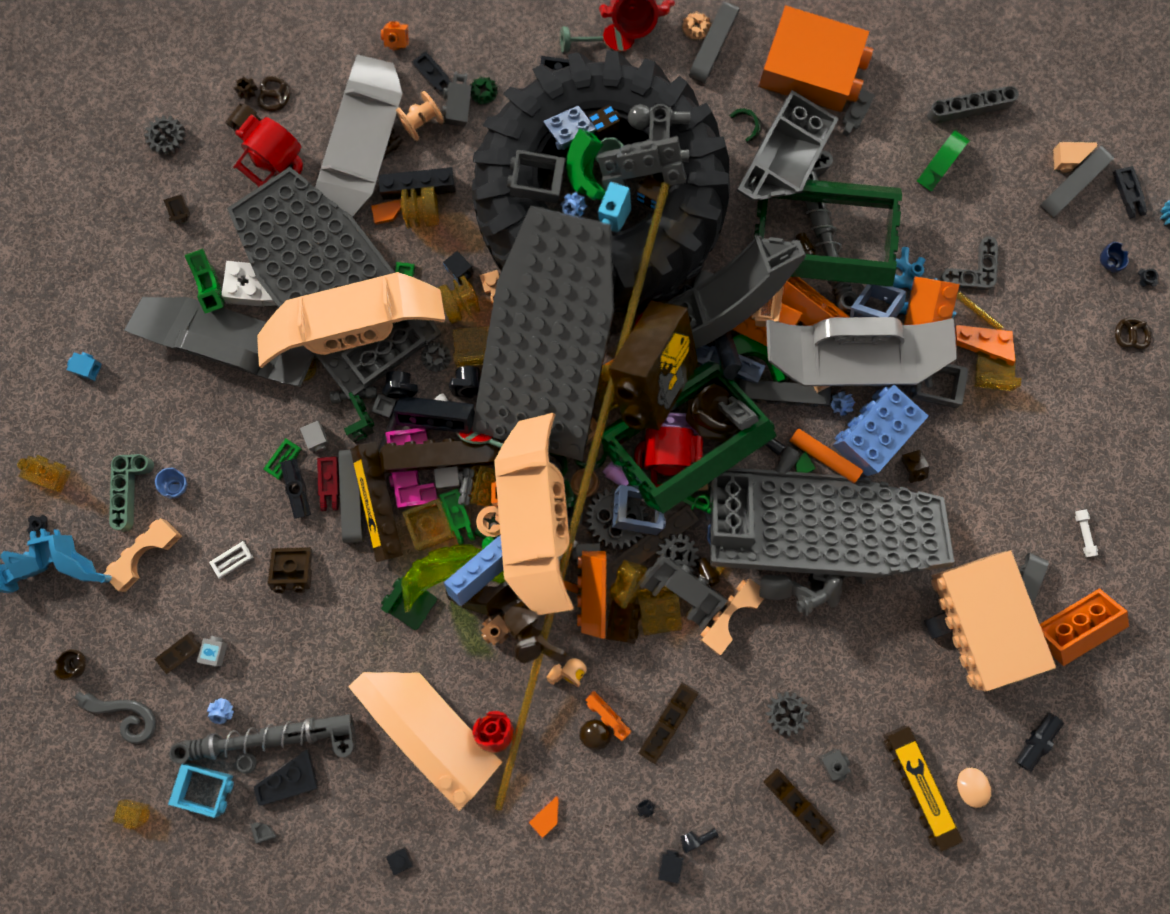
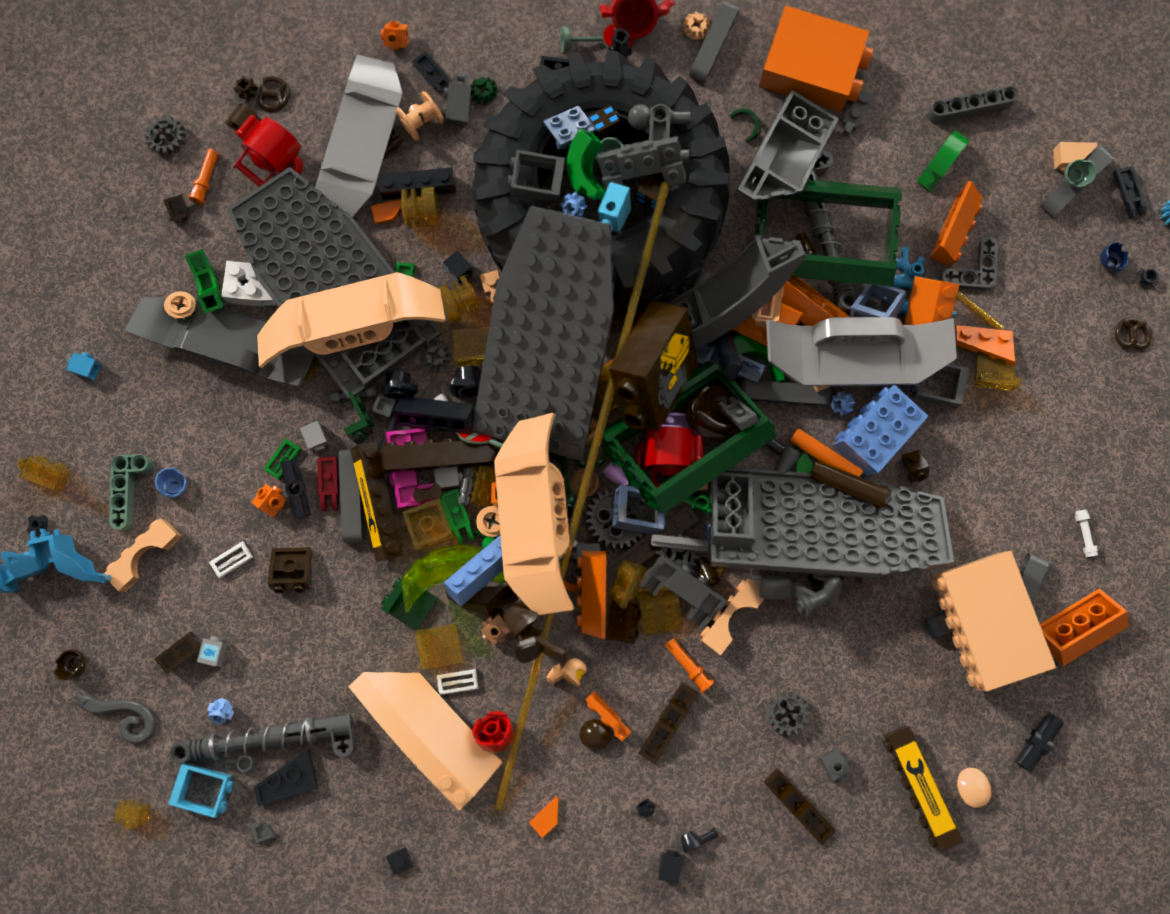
(176, 299): none -> light nougat gear
(201, 184): none -> orange pin
(269, 500): none -> orange brick
(421, 495): none -> dark brown piece
(438, 646): none -> clear yellow bracket
(474, 679): none -> white tile
(620, 43): none -> black piece
(679, 543): none -> light grey axle
(695, 673): none -> orange pin
(851, 484): none -> dark brown brick
(957, 225): none -> orange slope
(1080, 173): none -> sand green hair

